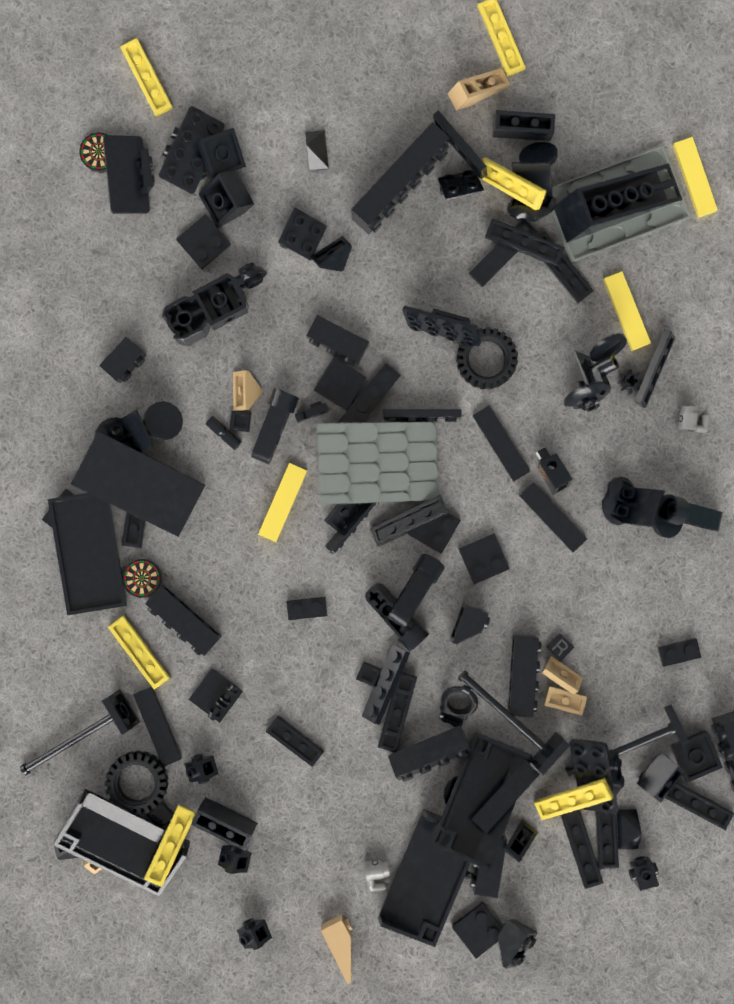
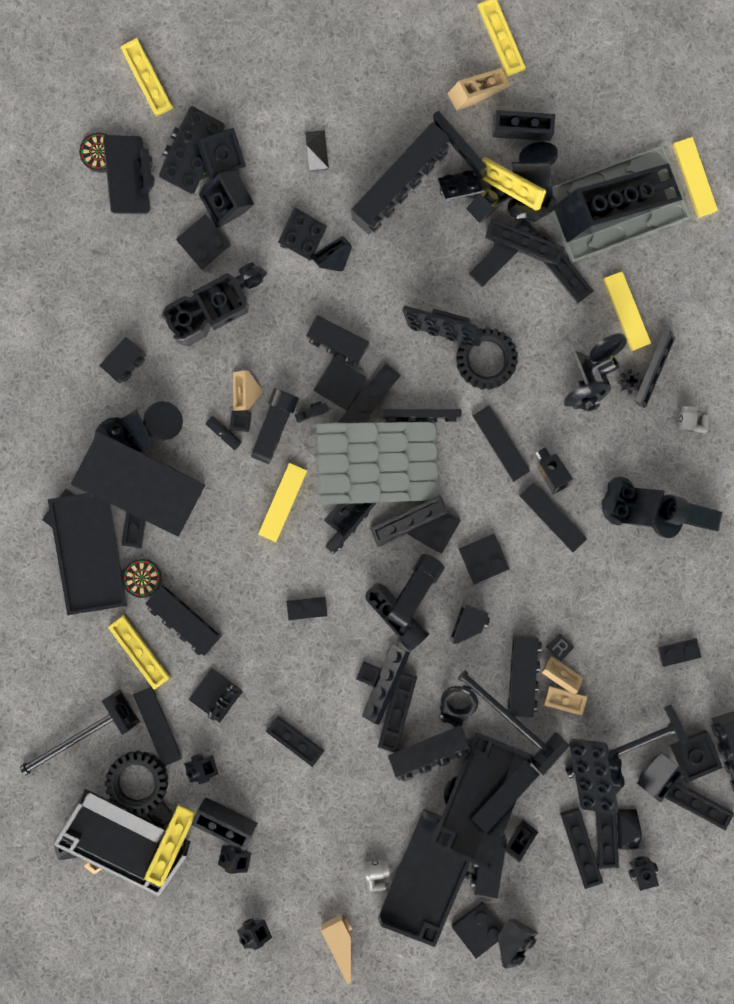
(487, 203): none -> black slope
(573, 799): light yellow tile -> none

